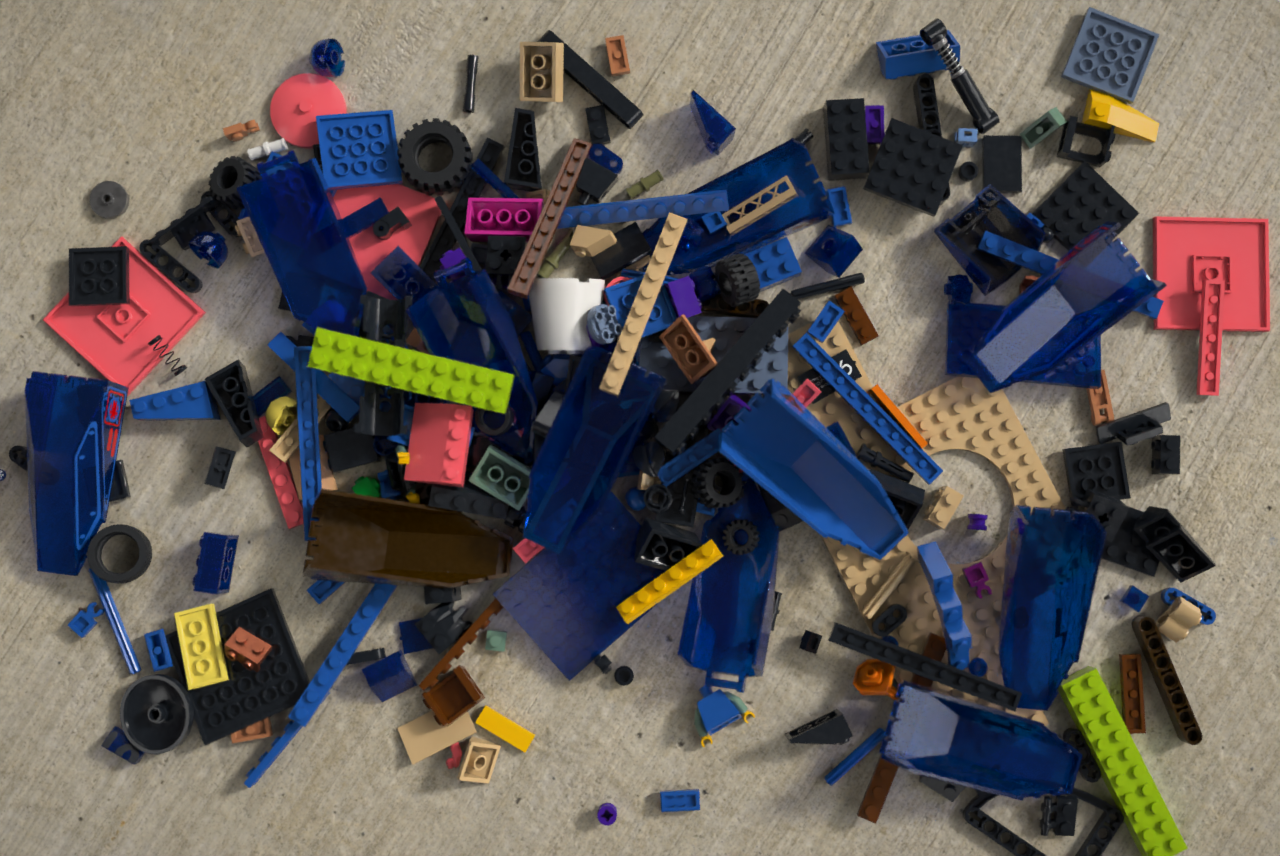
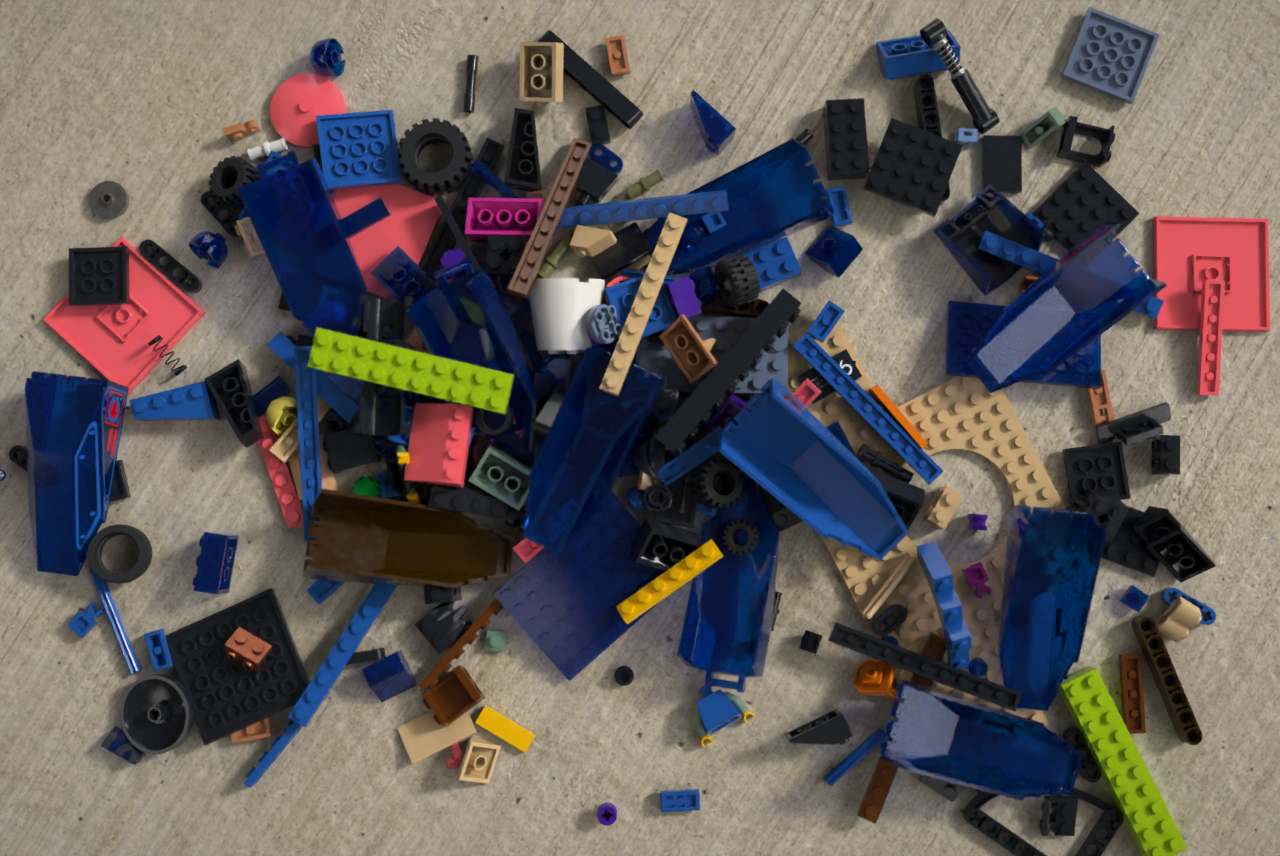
(189, 225): black bracket -> none
(201, 646): light yellow tile -> none
(219, 467): black hinge -> none
(389, 223): black leg -> none
(412, 638): clear blue piece -> none
(603, 663): black plate -> none
(764, 209): tan fence -> none
(828, 286): black axle -> none
(856, 316): reddish brown plate -> none
(874, 123): dark purple plate -> none
(958, 289): clear blue brick -> none
(968, 171): black tile -> none
(1107, 111): yellow wedge -> none

